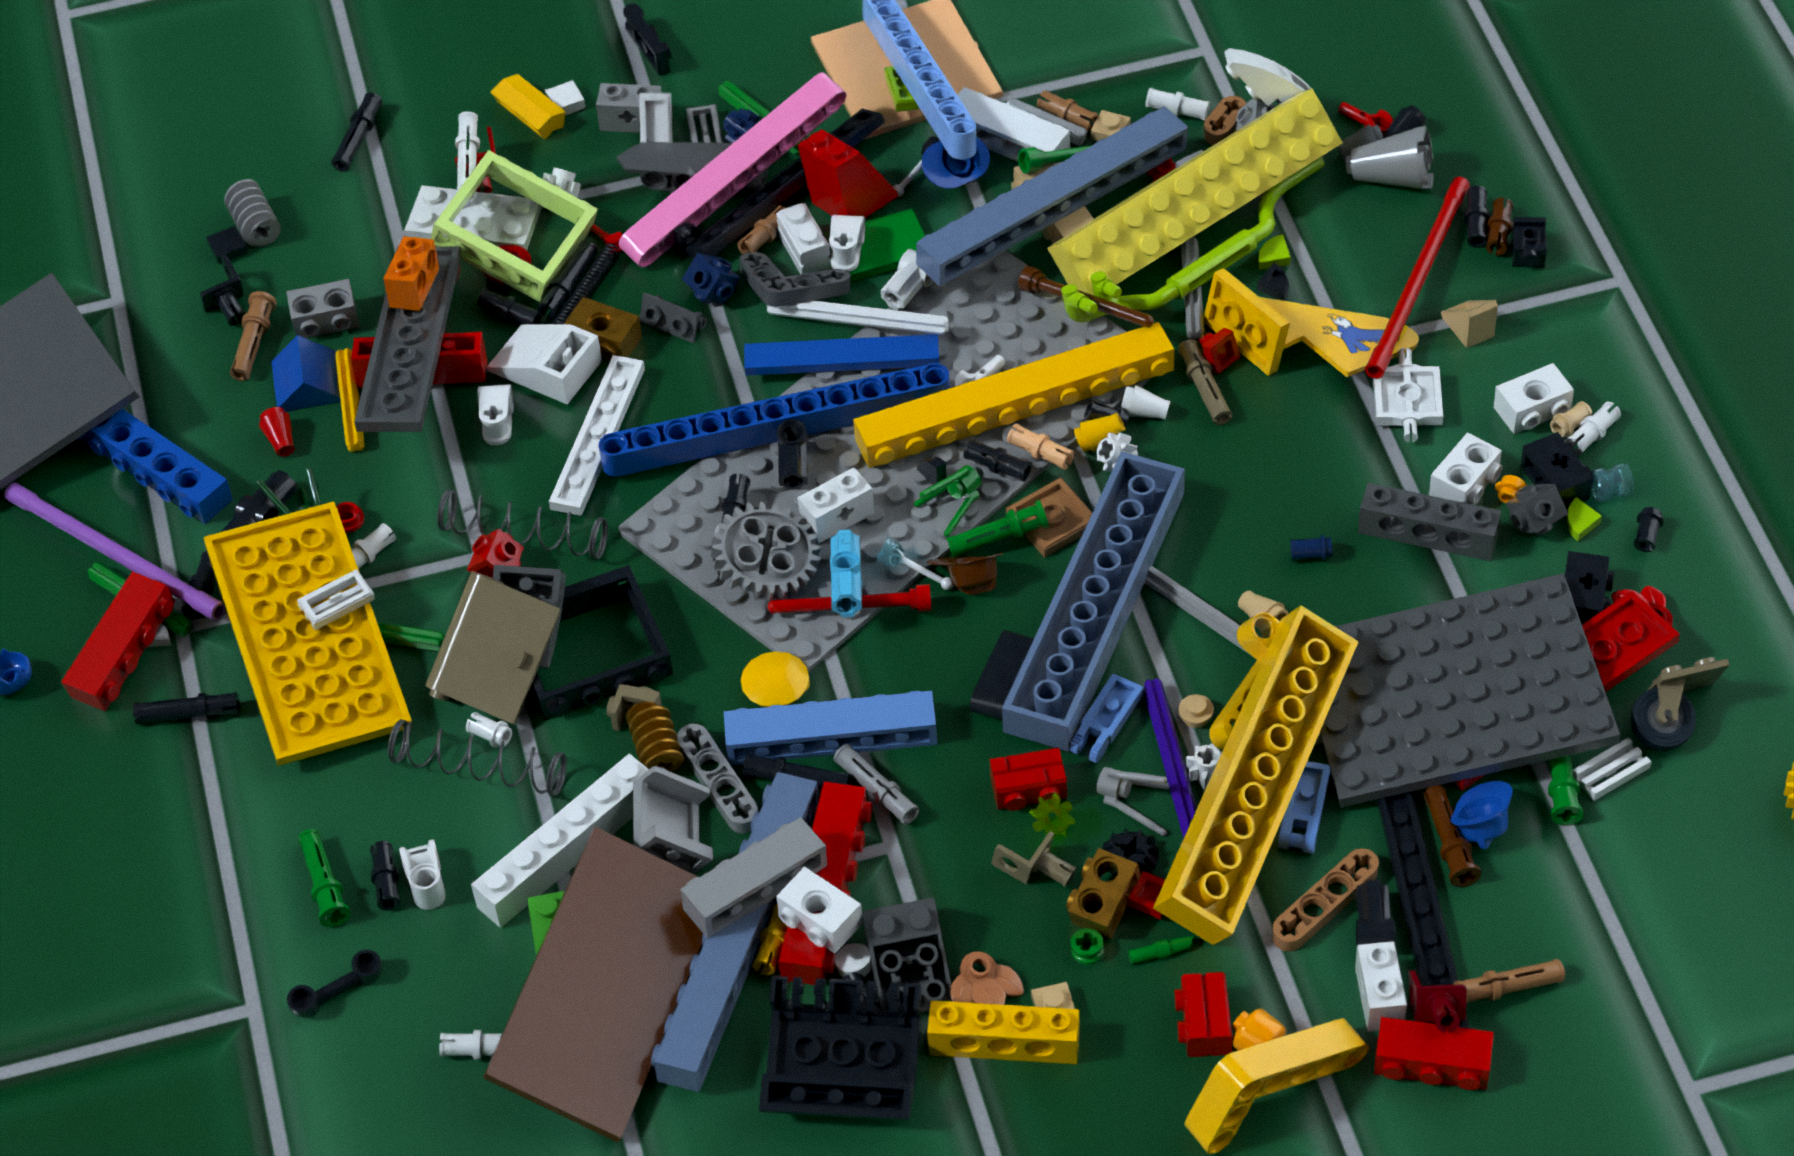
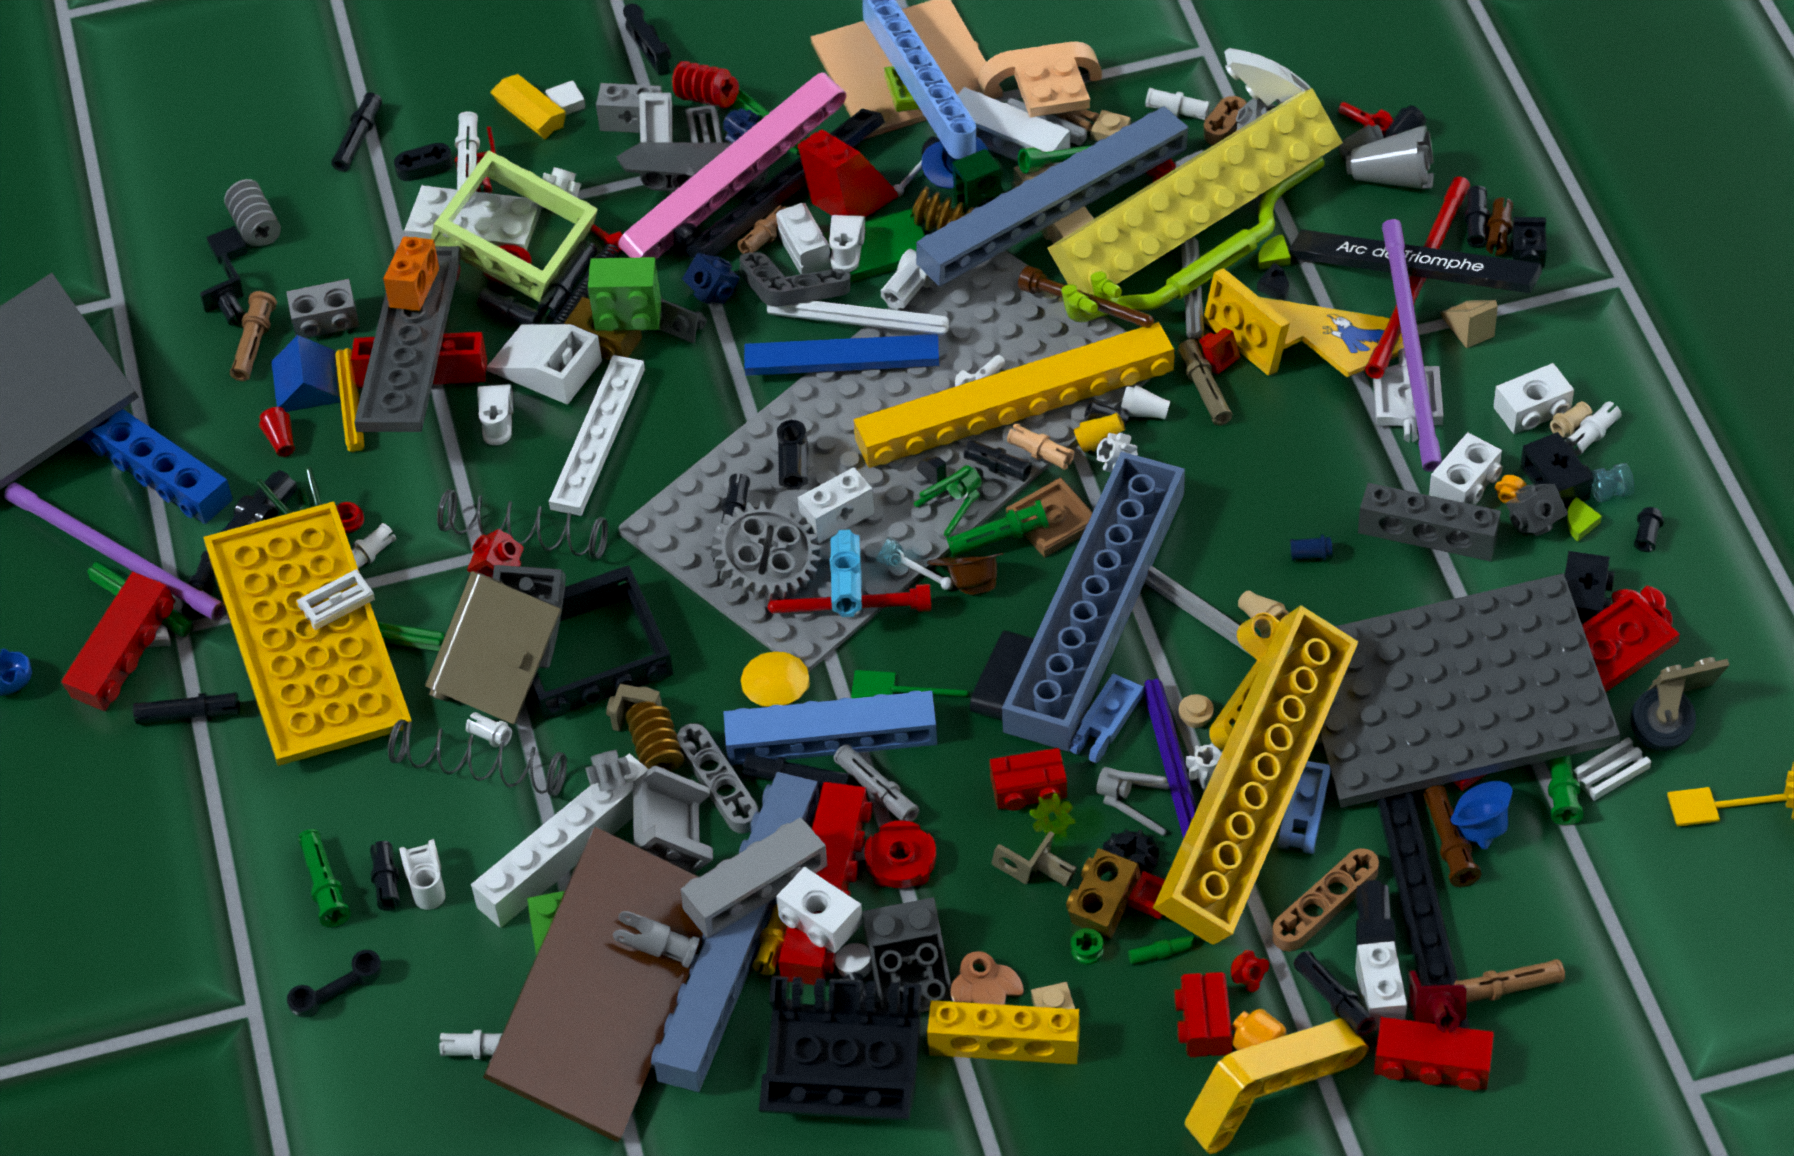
(423, 162): none -> black beam
(608, 770): none -> light grey gear
(624, 293): none -> bright green brick
(656, 939): none -> light grey piece
(704, 84): none -> red piece
(758, 421): blue beam -> none
(876, 682): none -> green piece
(900, 872): none -> red plate
(934, 212): none -> pearl gold piece
(976, 180): none -> dark green brick
(1045, 76): none -> light nougat piece
(1241, 970): none -> red plate
(1343, 1002): none -> black pin
(1420, 261): none -> black tile
(1428, 441): none -> medium lavender piece
(1698, 805): none -> yellow piece

